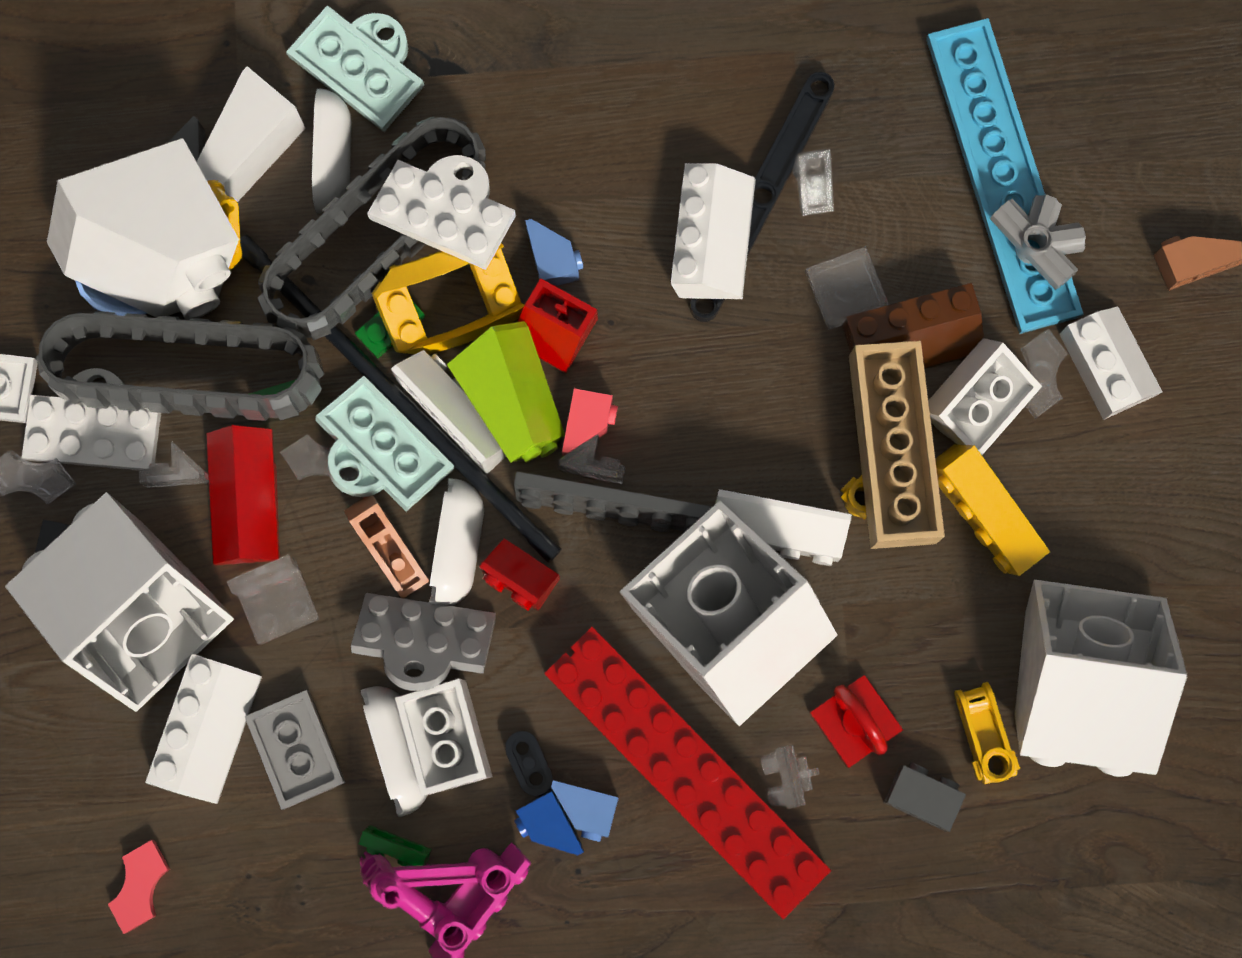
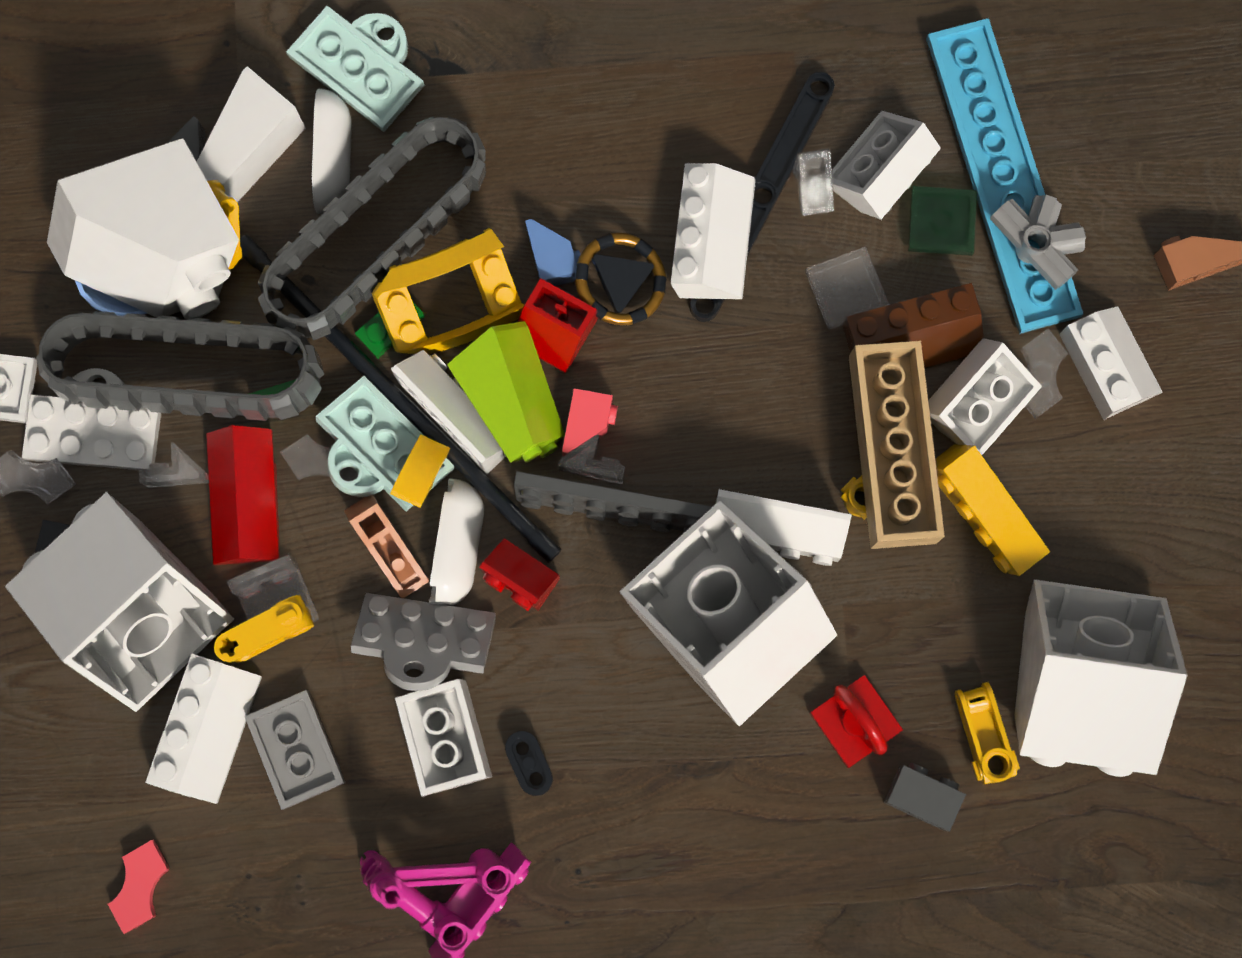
(265, 630): none -> yellow piece
(385, 843): green plate -> none
(392, 748): white brick -> none
(420, 471): none -> yellow slope
(444, 209): white plate -> none
(548, 825): blue slope -> none
(587, 809): medium blue slope -> none
(621, 278): none -> piece
(688, 773): red piece -> none
(791, 790): clear hips -> none
(883, 163): none -> white slope
(942, 220): none -> clear green plate

